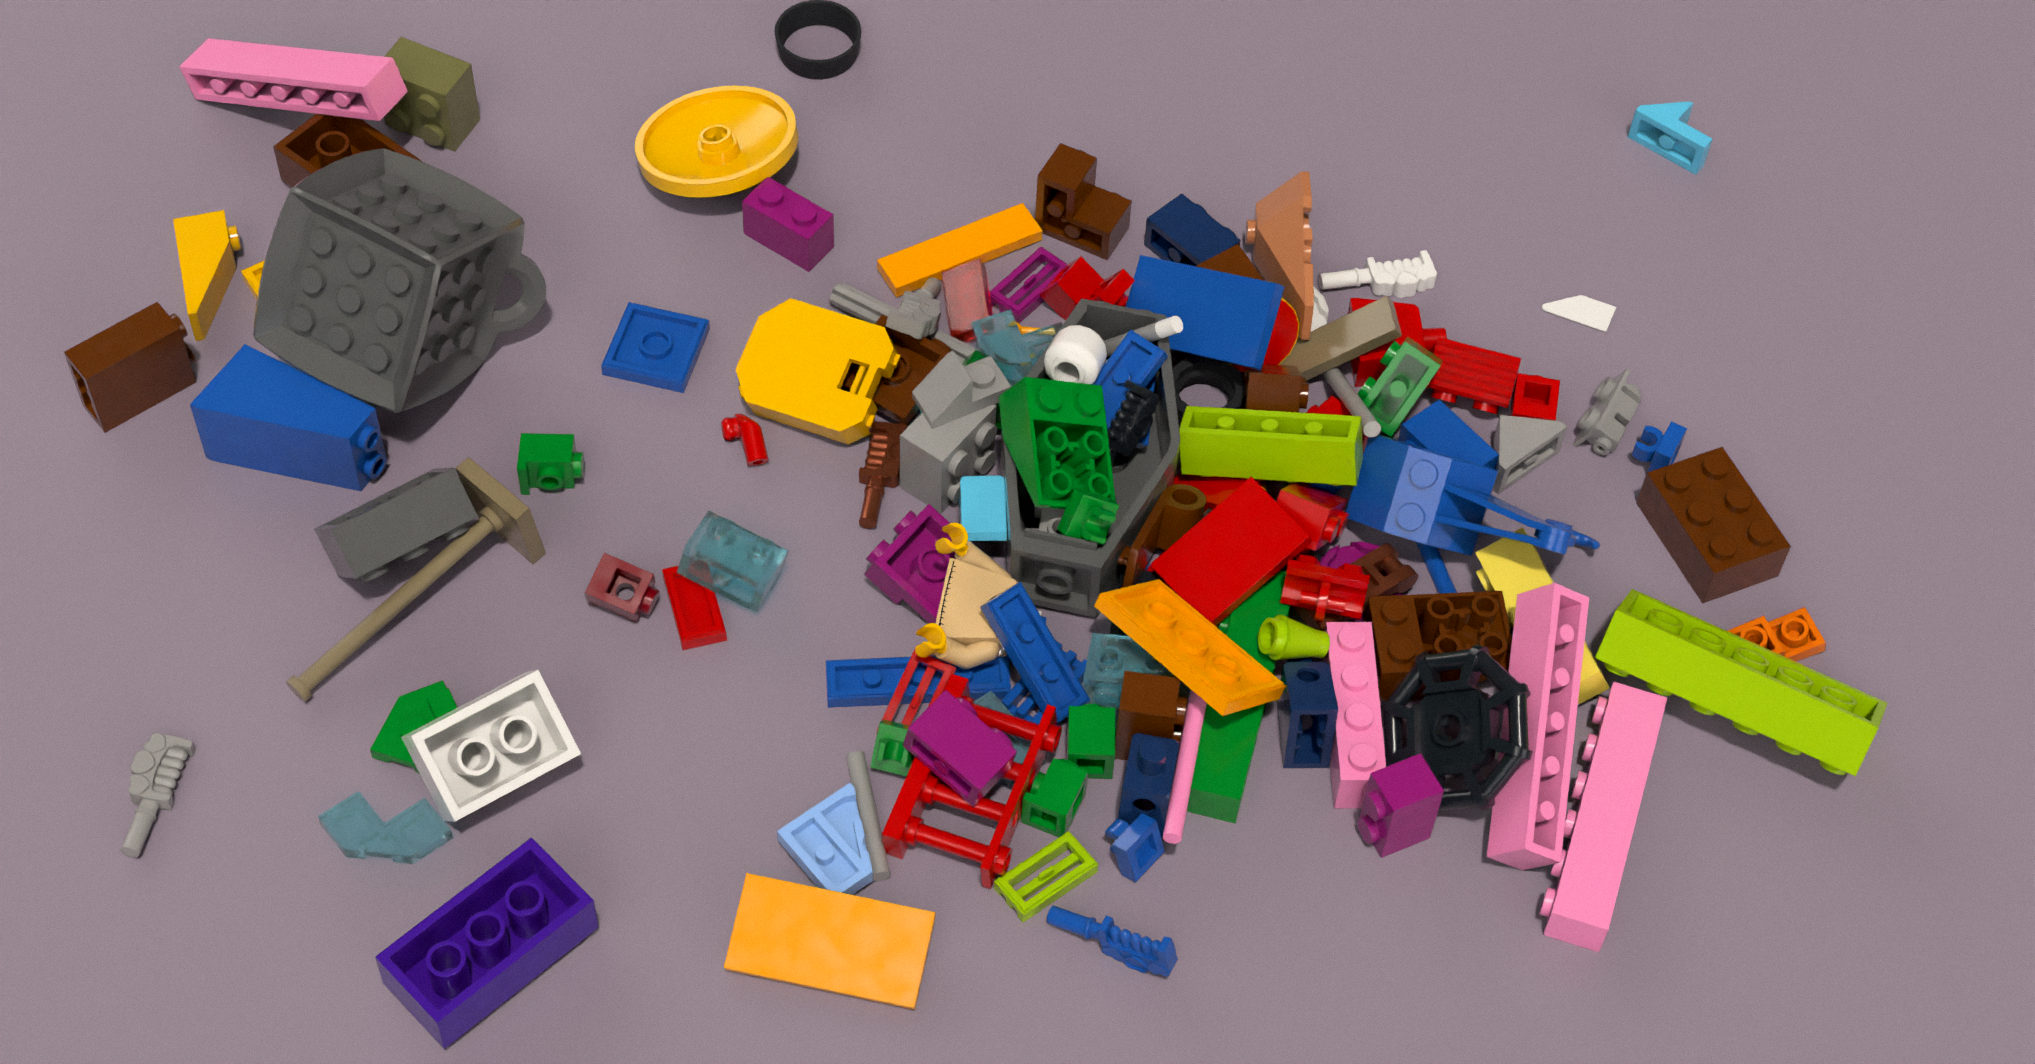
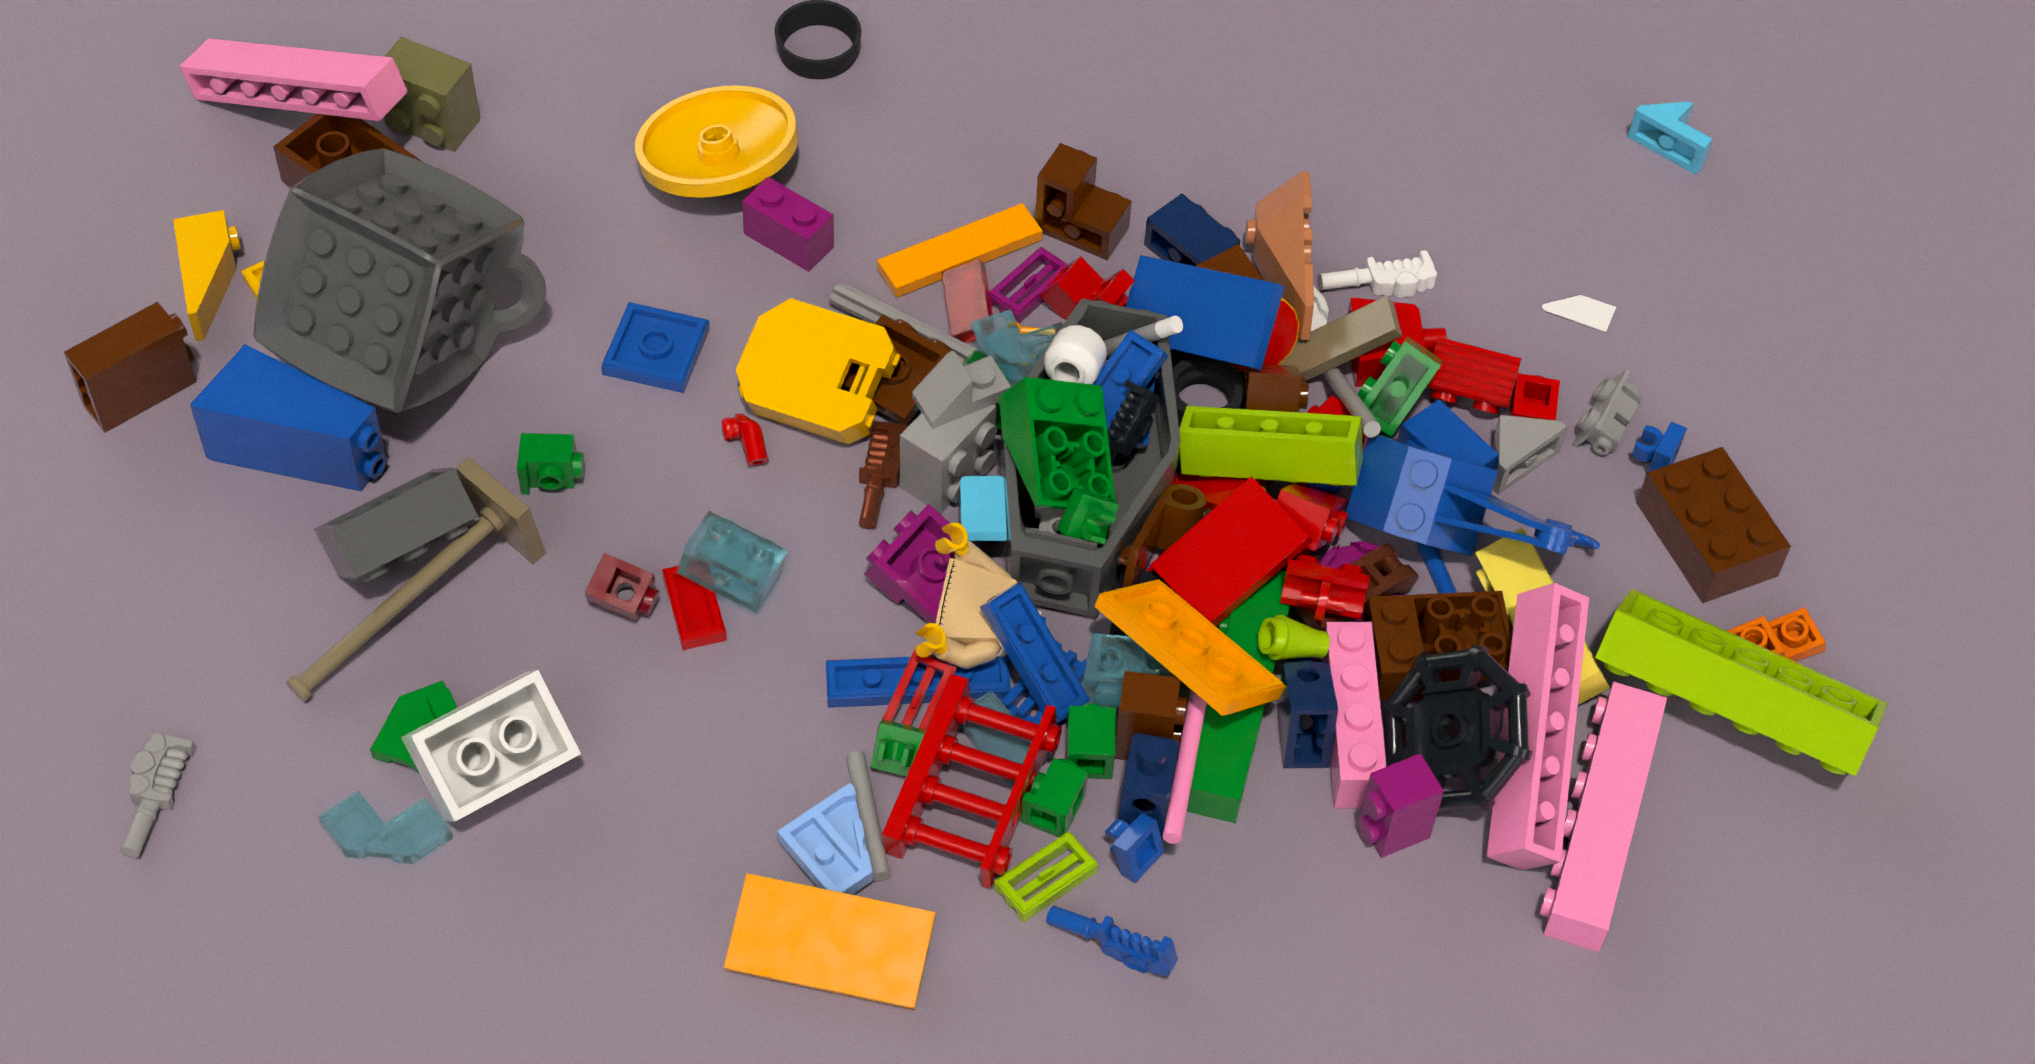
(487, 942): dark purple brick -> none
(918, 311): light grey piece -> none
(960, 747): magenta brick -> none

